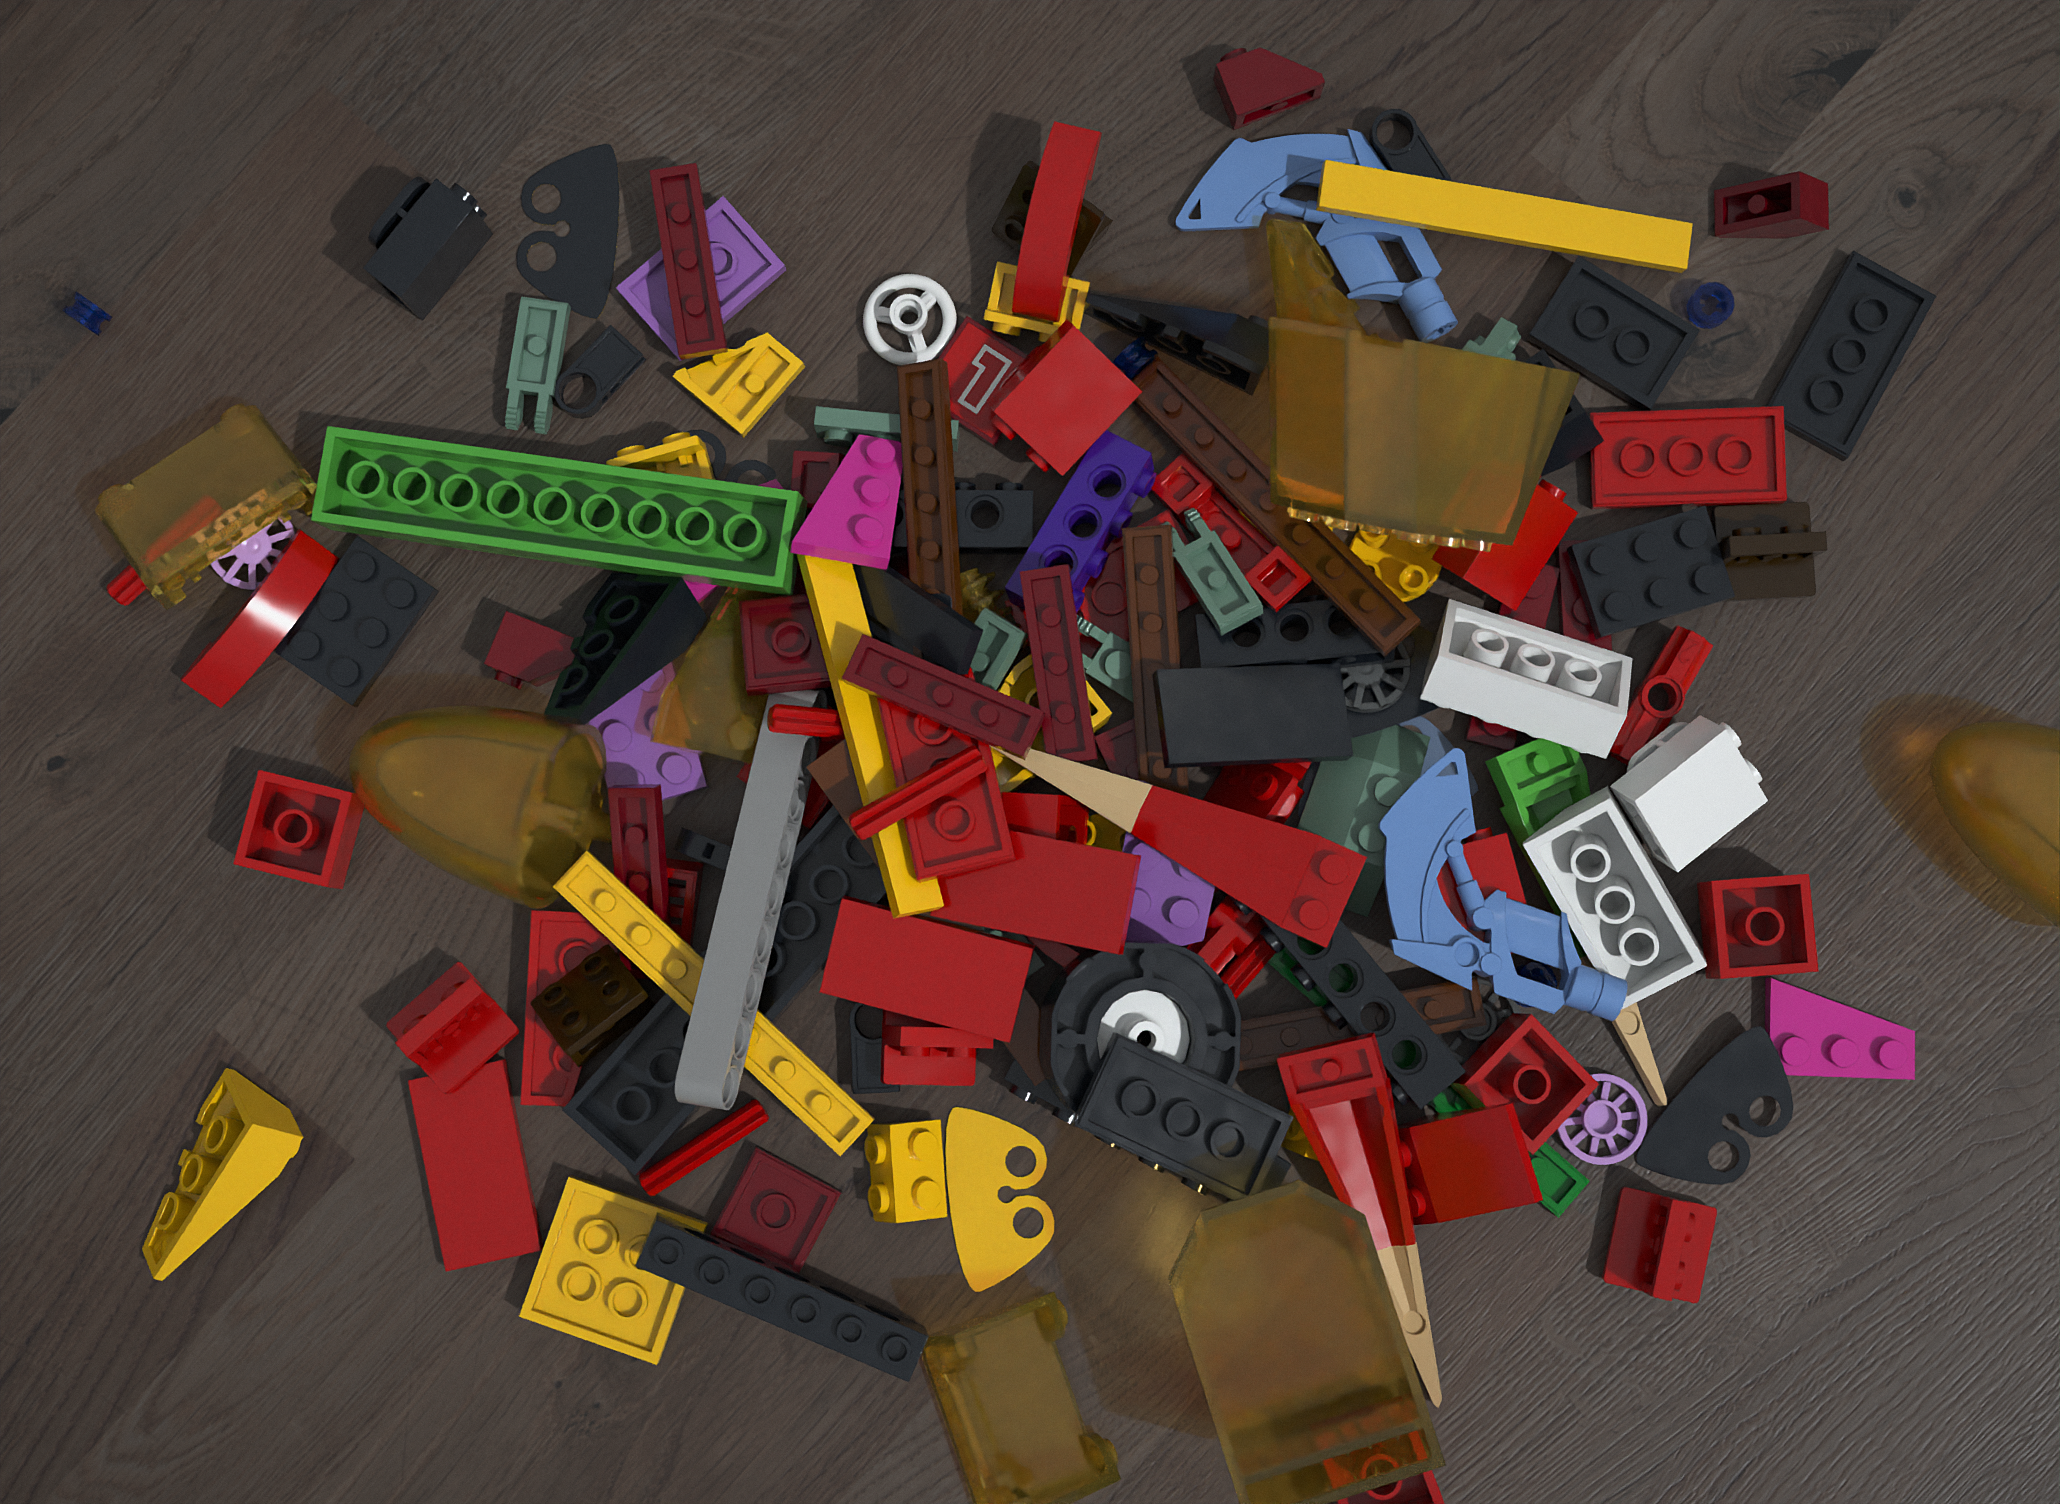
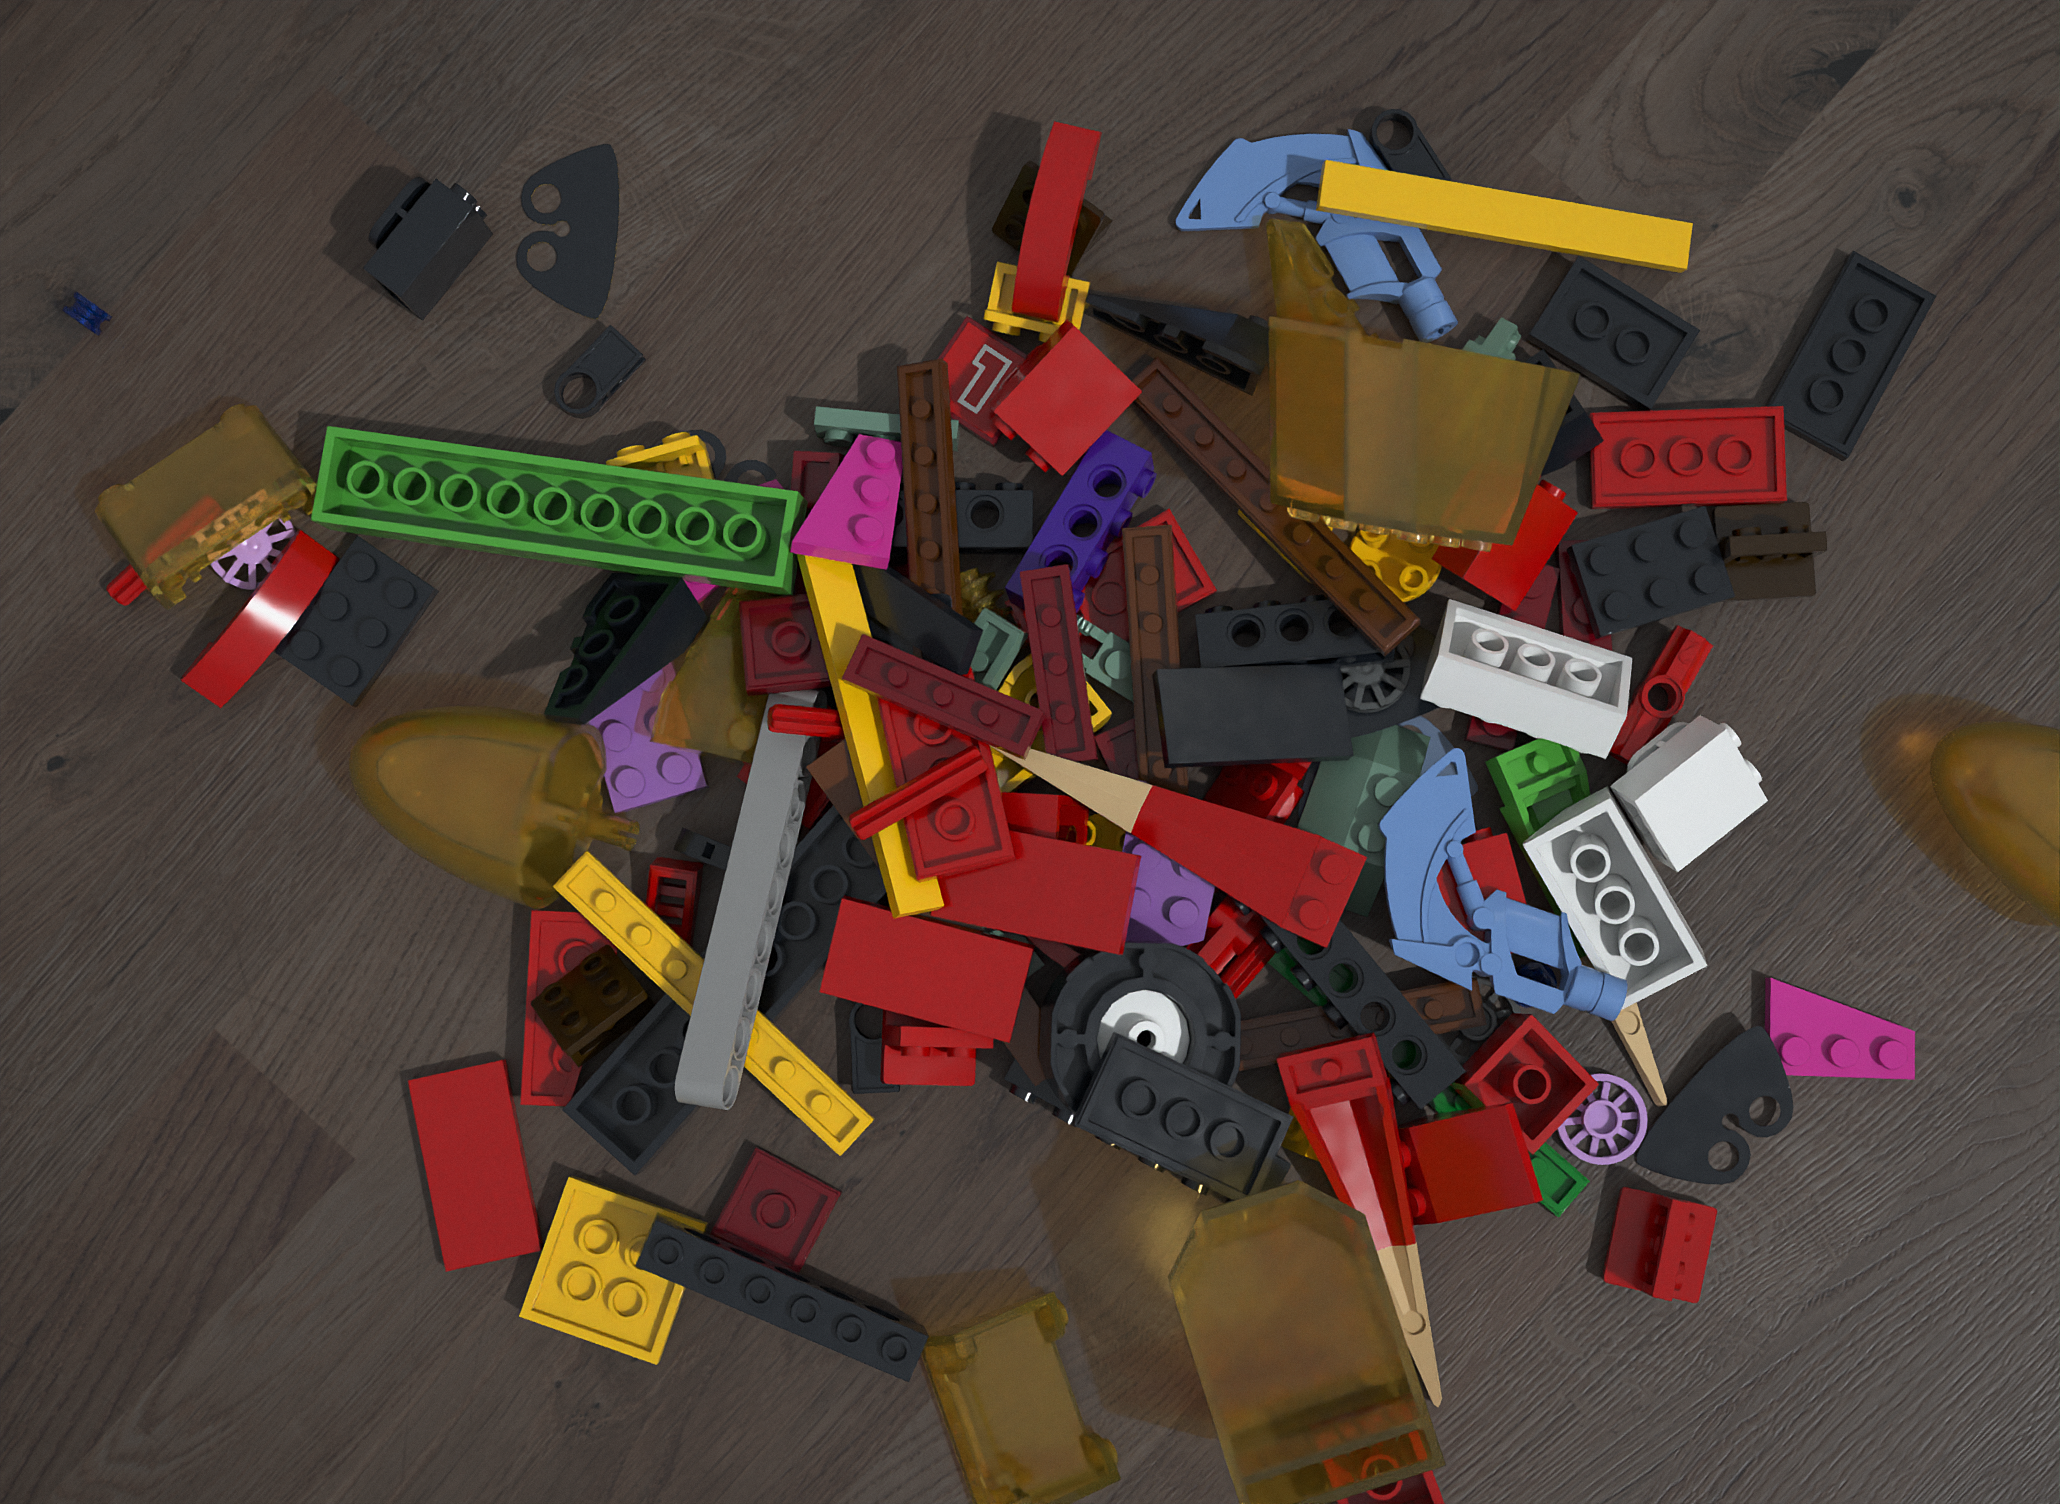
(236, 1156): yellow wedge -> none
(299, 830): red brick -> none
(452, 1028): red bracket -> none
(528, 652): dark red slope -> none
(536, 360): sand green hinge -> none
(640, 849): dark red plate -> none
(688, 261): dark red plate -> none
(703, 1147): red axle -> none
(741, 265): medium lavender plate -> none
(742, 381): yellow wing -> none
(906, 1171): yellow bracket -> none
(909, 303): white piece -> none
(980, 1221): yellow piece -> none
(1135, 358): clear blue bush -> none
(1214, 576): sand green hinge -> none
(1262, 85): dark red slope -> none
(1266, 568): red slope -> none
(1726, 303): clear blue bush -> none
(1757, 926): red brick -> none
(1772, 208): dark red slope -> none

